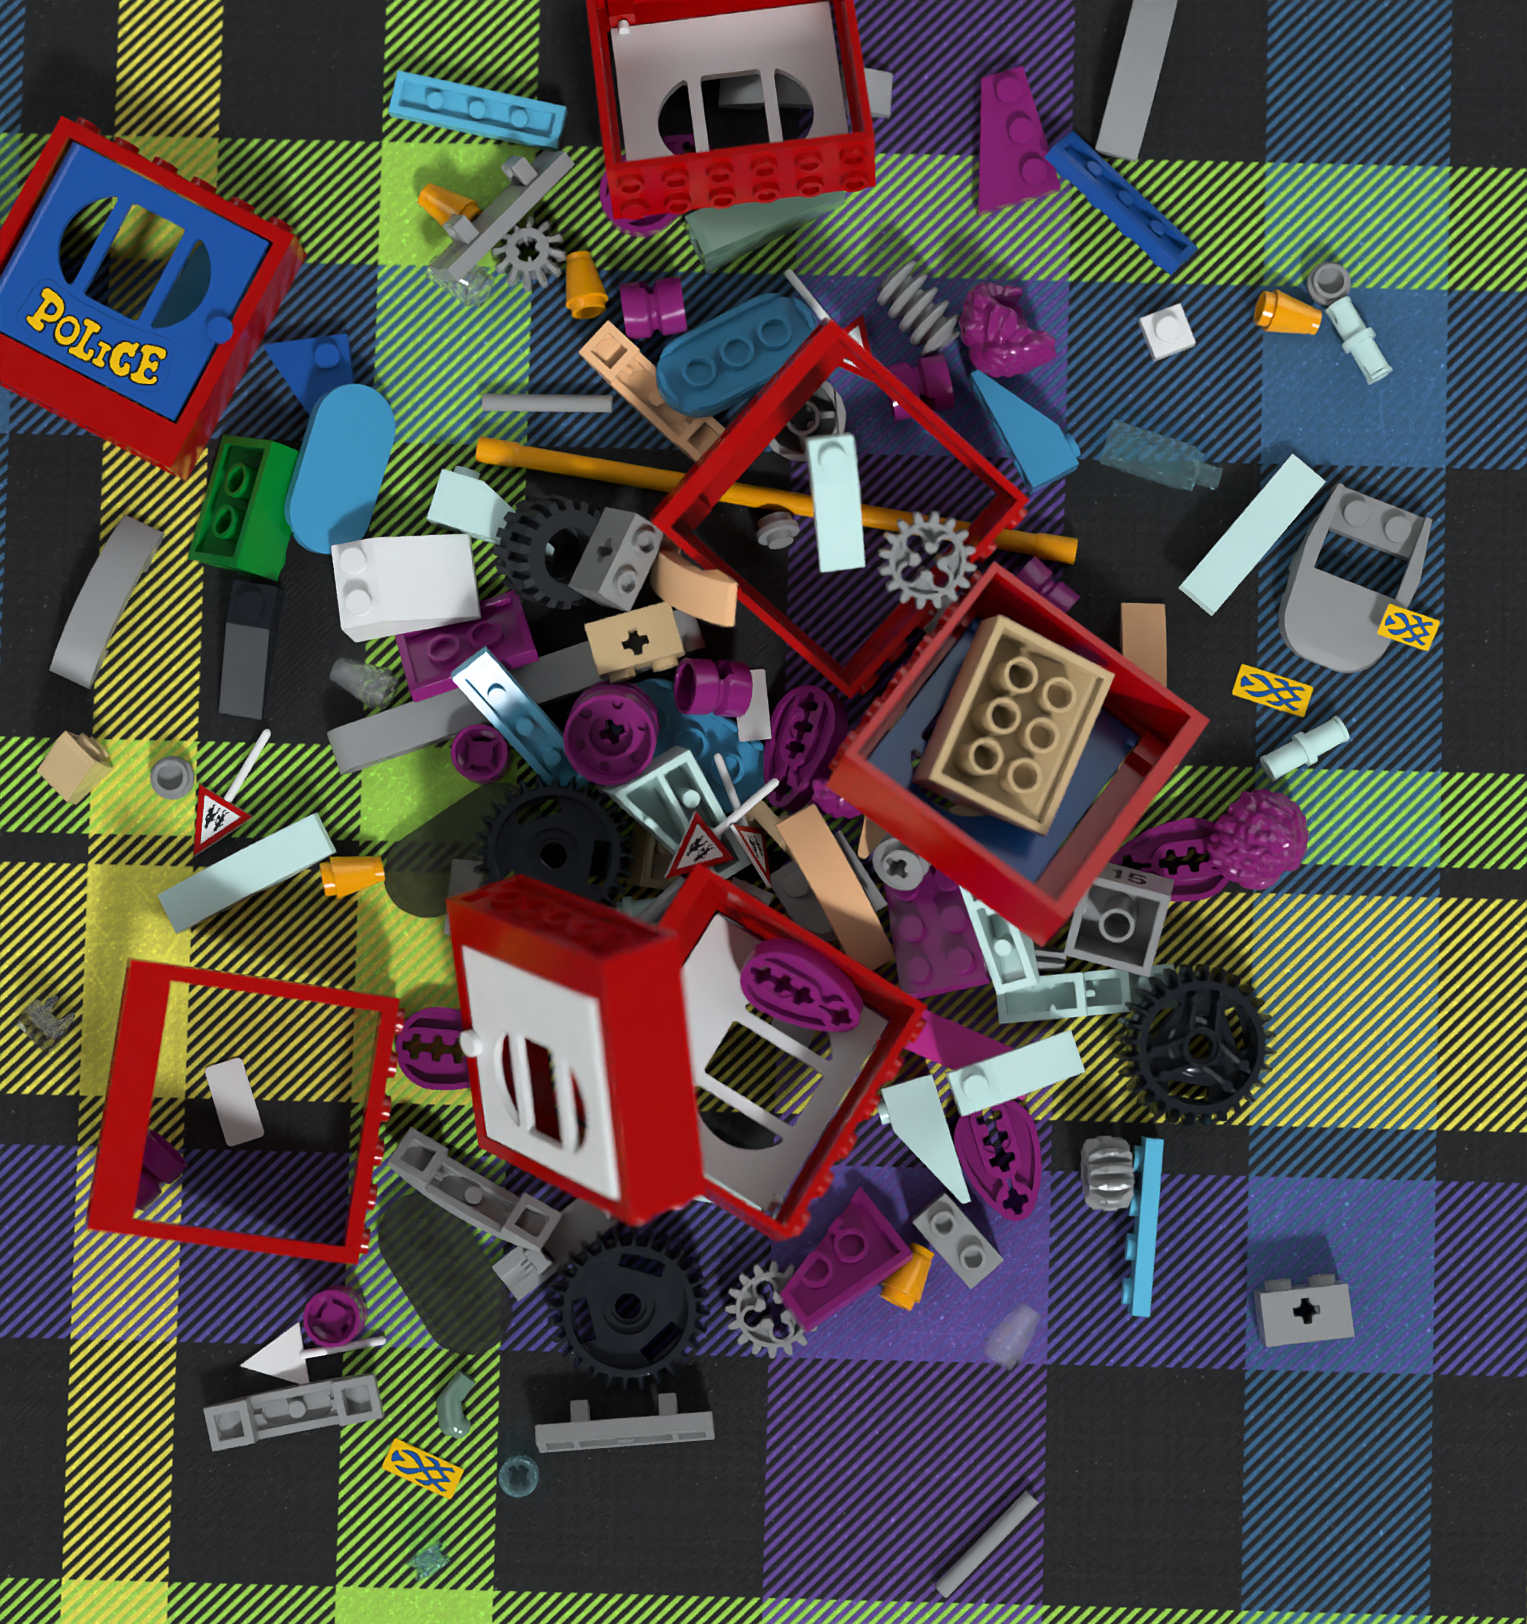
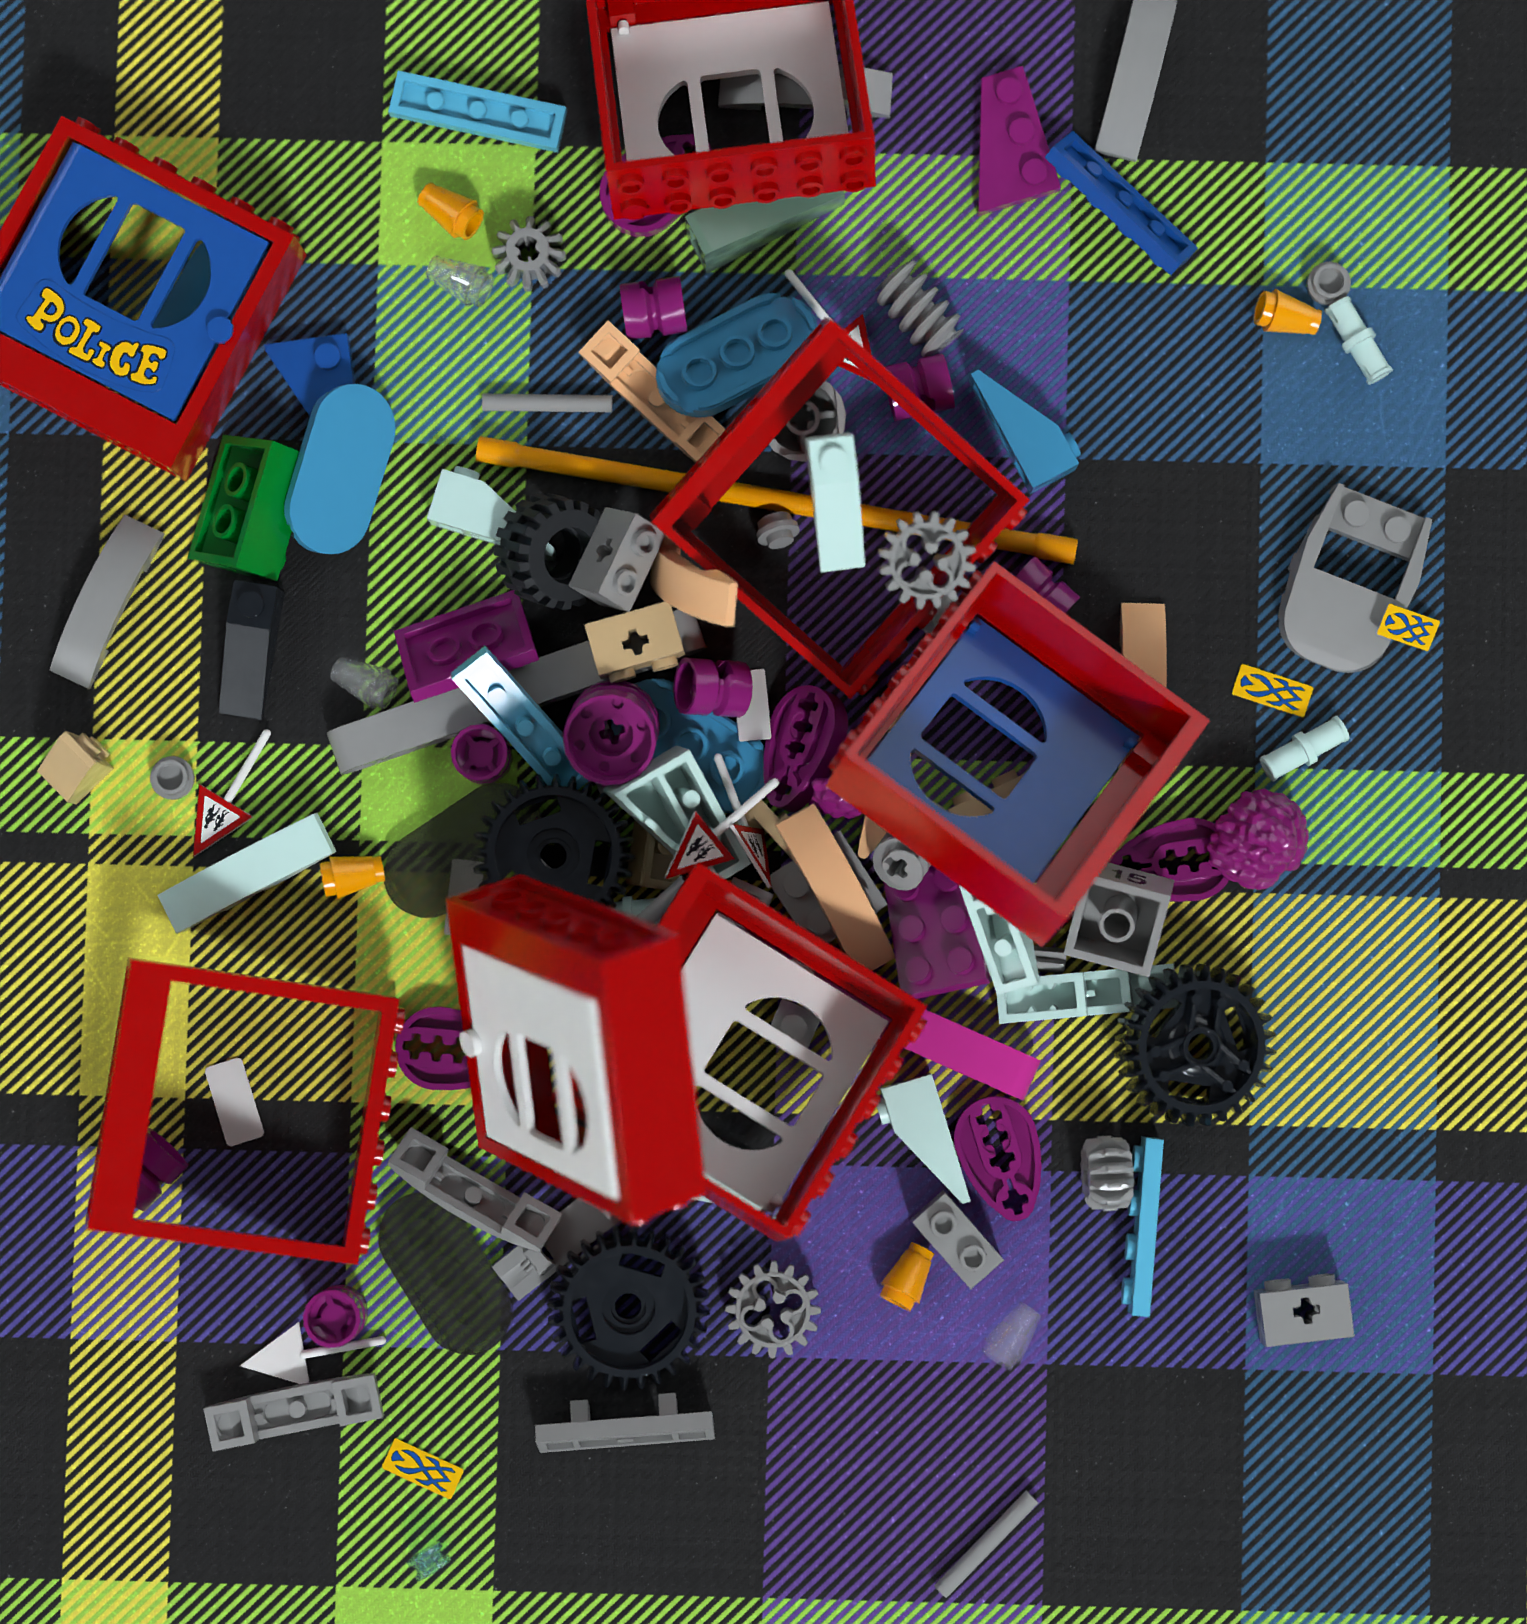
(43, 1026): clear smoke tile -> none
(404, 584): white slope -> none
(449, 1405): sand green arm -> none
(475, 239): light grey hinge -> none
(532, 1476): clear light blue bush -> none
(584, 287): light orange cone -> none
(818, 1003): magenta piece -> none
(845, 1264): magenta wing -> none
(998, 333): magenta hair -> none
(1013, 726): tan slope -> none
(1014, 1073): light aqua slope -> none
(1157, 458): clear light blue hinge -> none
(1166, 332): white plate -> none
(1252, 534): light aqua slope -> none

